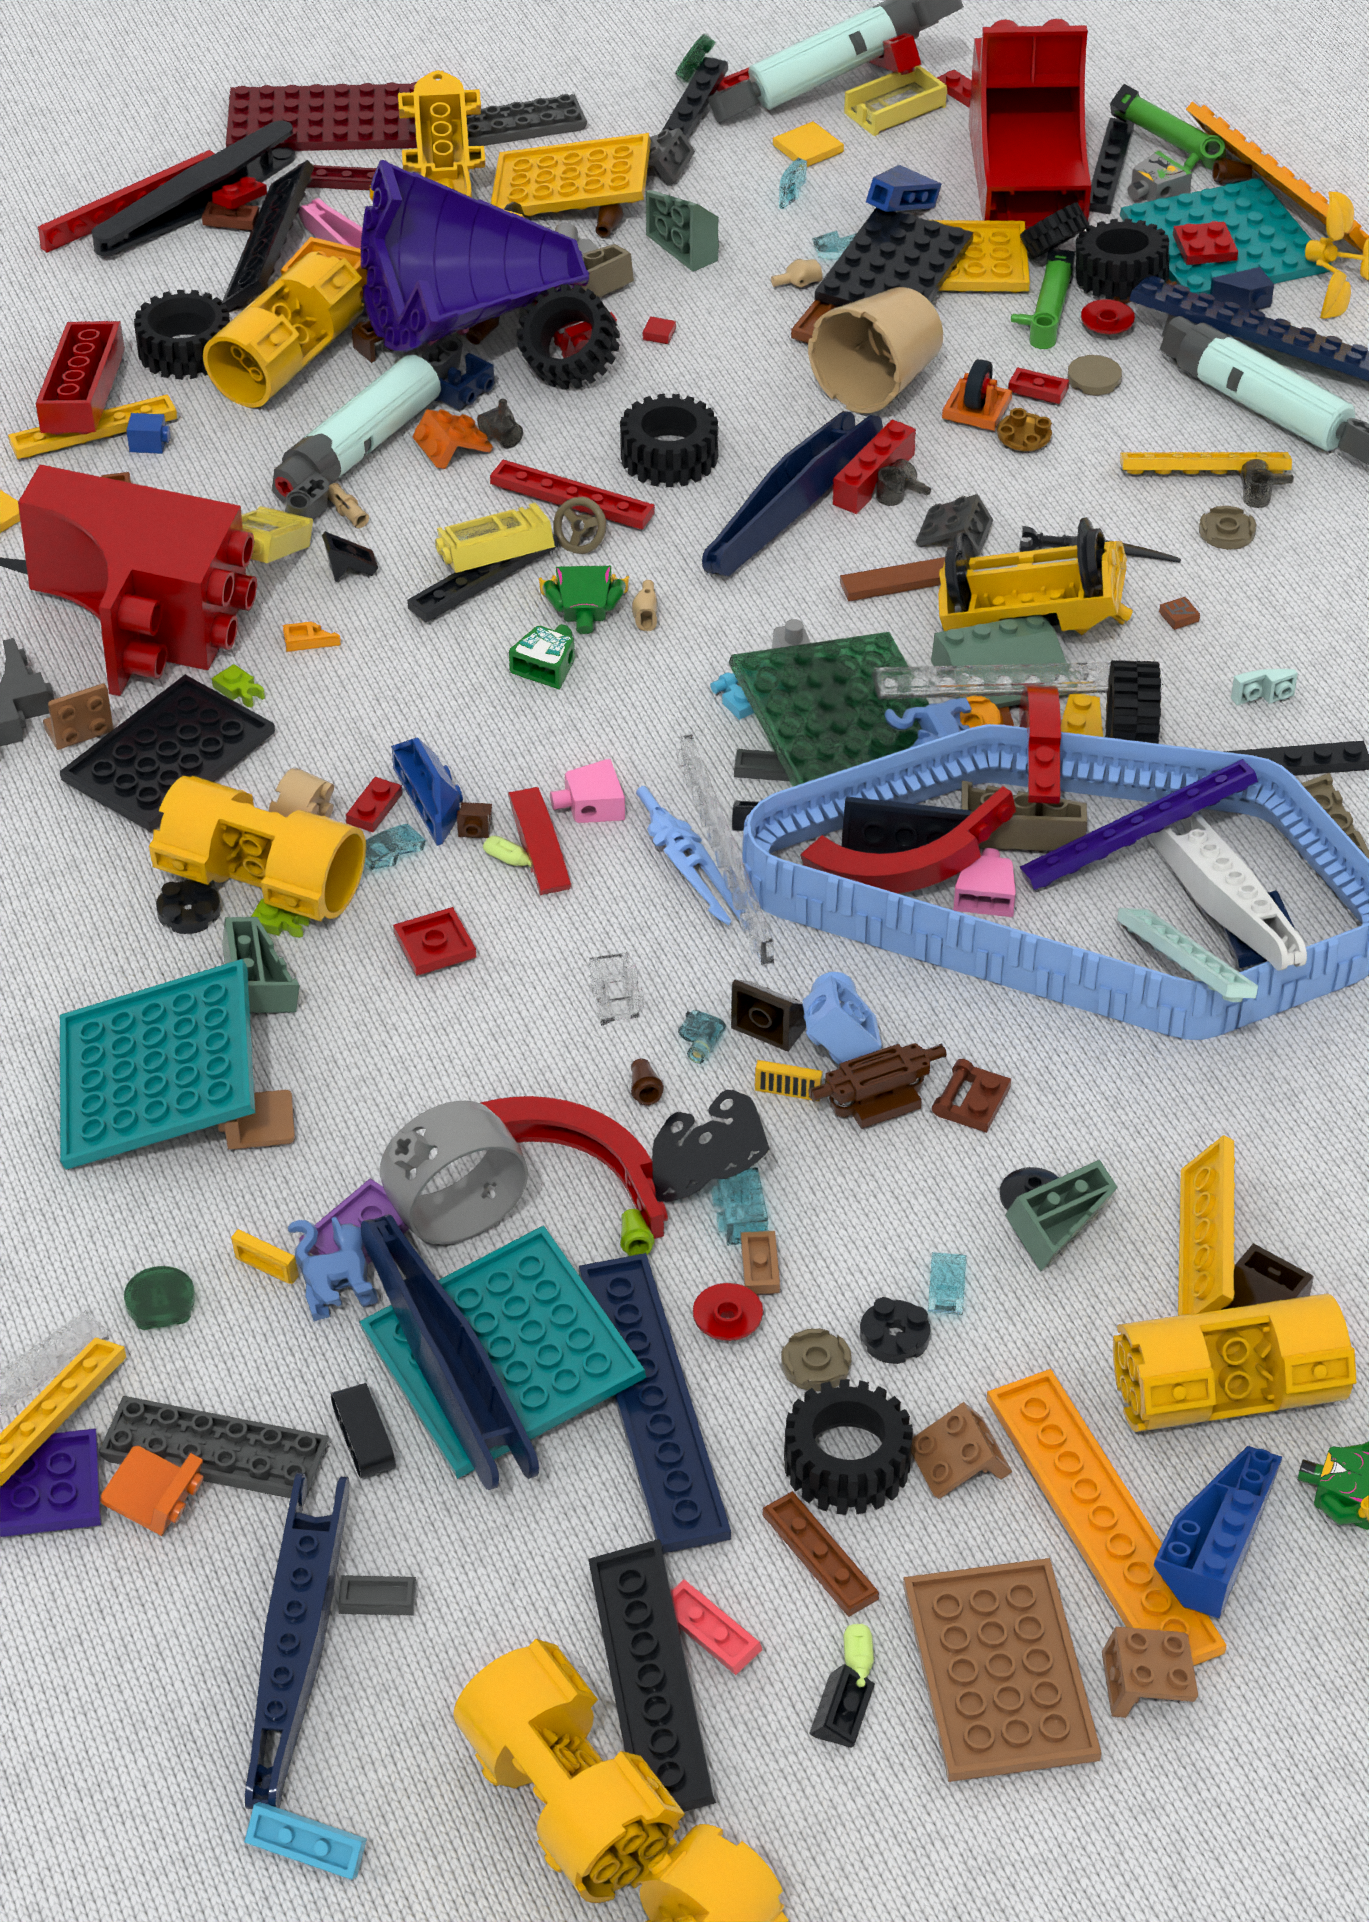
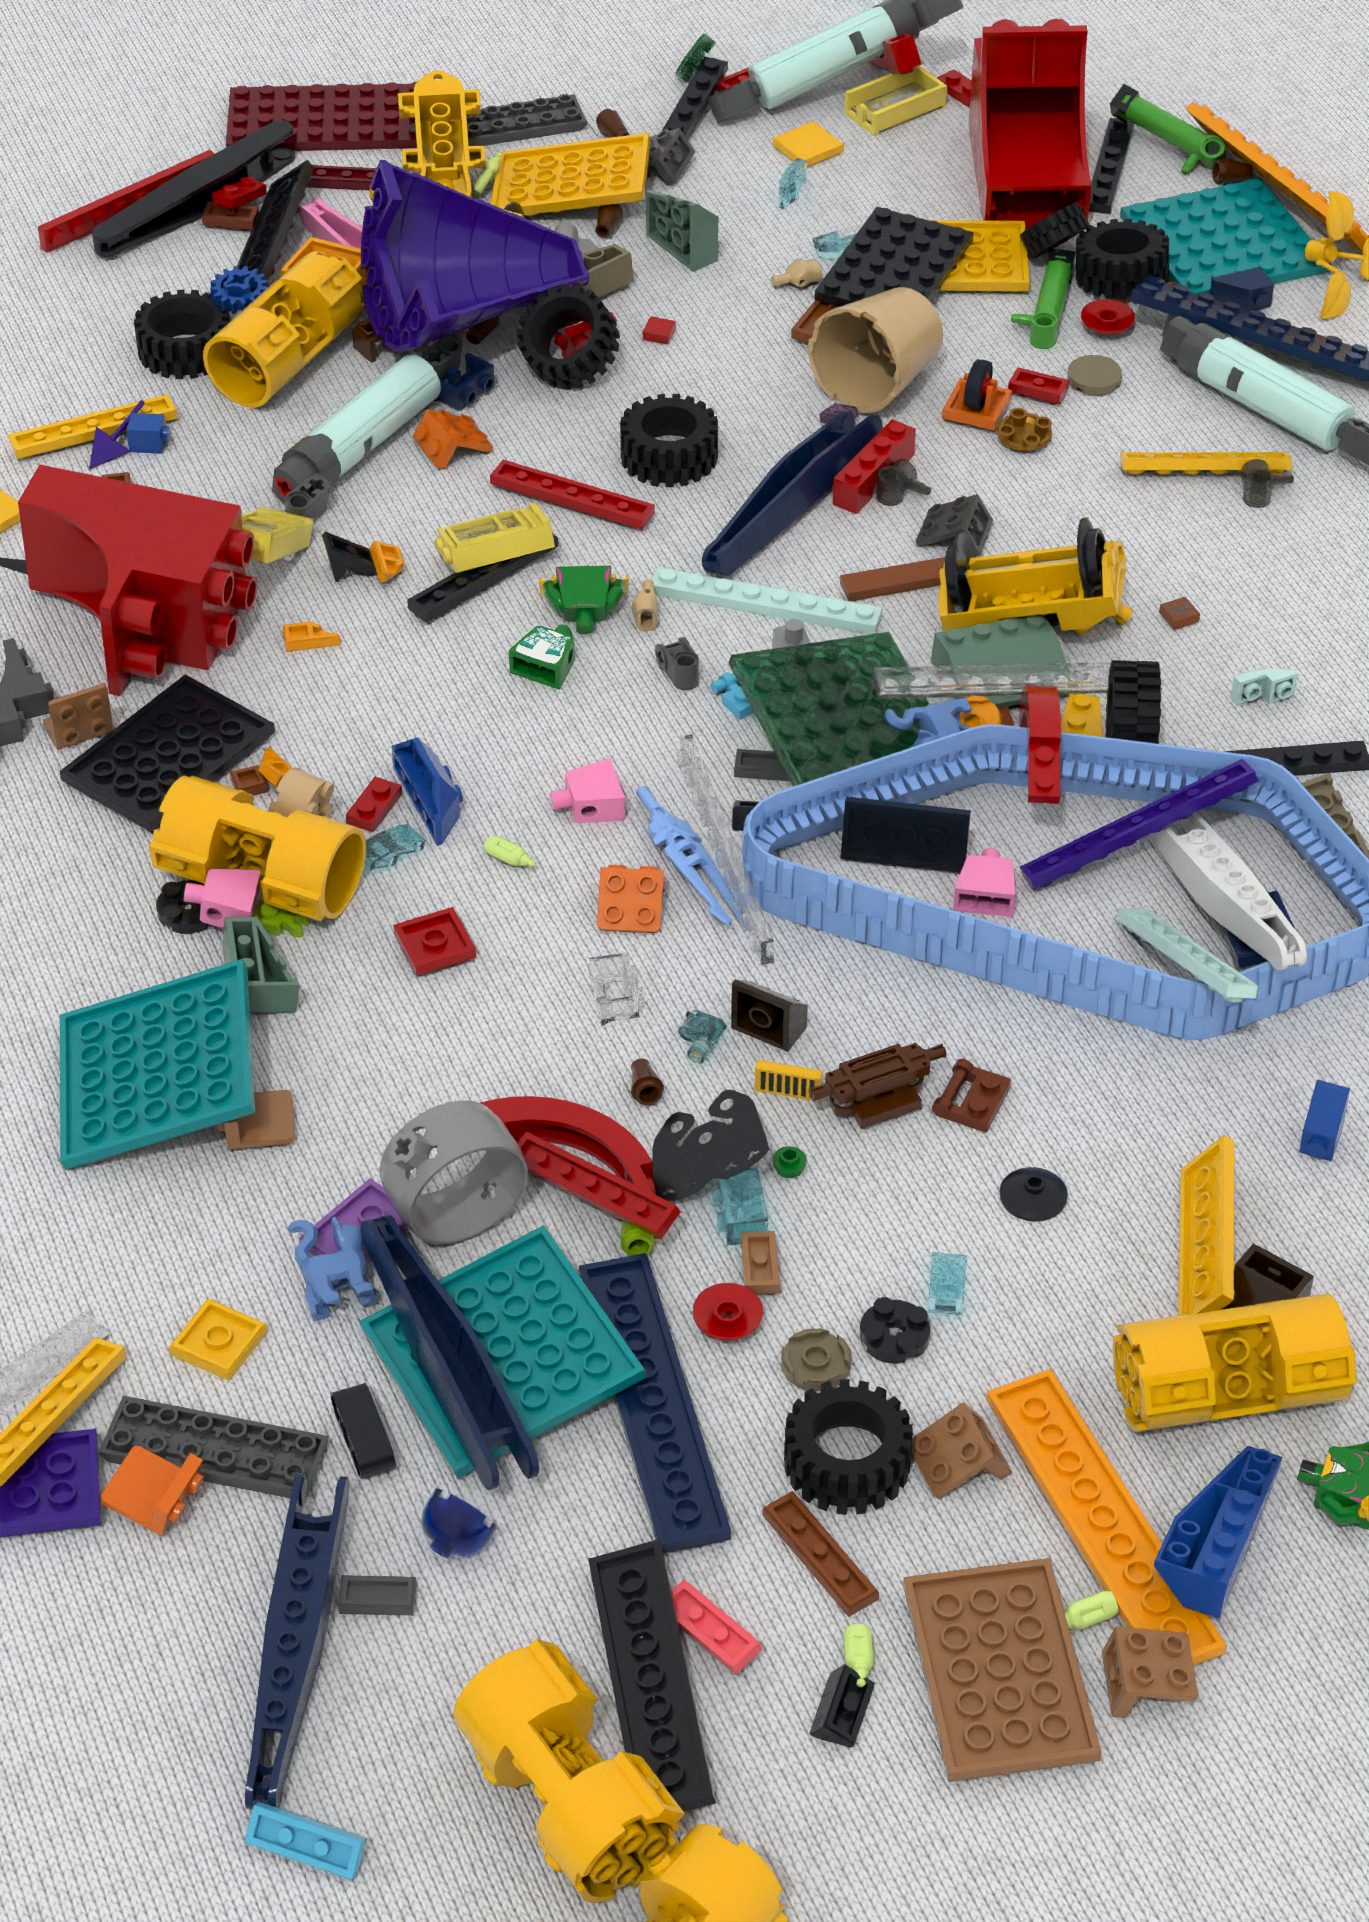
(80, 377): red brick -> none
(105, 446): none -> dark purple piece
(159, 1297): clear green tile -> none
(218, 1339): none -> yellow tile
(225, 895): none -> bright pink torso
(235, 683): lime plate -> none
(237, 288): none -> blue gear
(249, 780): none -> dark orange tile
(265, 1257): yellow tile -> none
(273, 766): none -> light orange tile
(355, 514): tan pin -> none
(387, 560): none -> light orange tile
(454, 1526): none -> clear blue cylinder
(474, 820): reddish brown bracket -> none
(490, 169): none -> yellowish green piece
(500, 425): clear smoke piece -> none
(539, 840): red slope -> none
(590, 525): dark tan piece -> none
(598, 1186): none -> red plate
(610, 123): none -> reddish brown cone
(630, 899): none -> orange bracket
(679, 663): none -> dark grey piece
(767, 600): none -> light aqua plate
(789, 1161): none -> green plate
(832, 411): none -> clear purple tile
(845, 1027): light blue brick -> none
(903, 190): blue slope -> none
(920, 866): red arch -> none
(1033, 824): dark tan wedge -> none
(1041, 540): black sword -> none
(1059, 1210): sand green wedge -> none
(1091, 1610): none -> yellowish green piece
(1159, 178): light grey torso -> none
(1205, 243): red plate -> none
(1227, 527): dark tan tile -> none
(1324, 1120): none -> blue slope

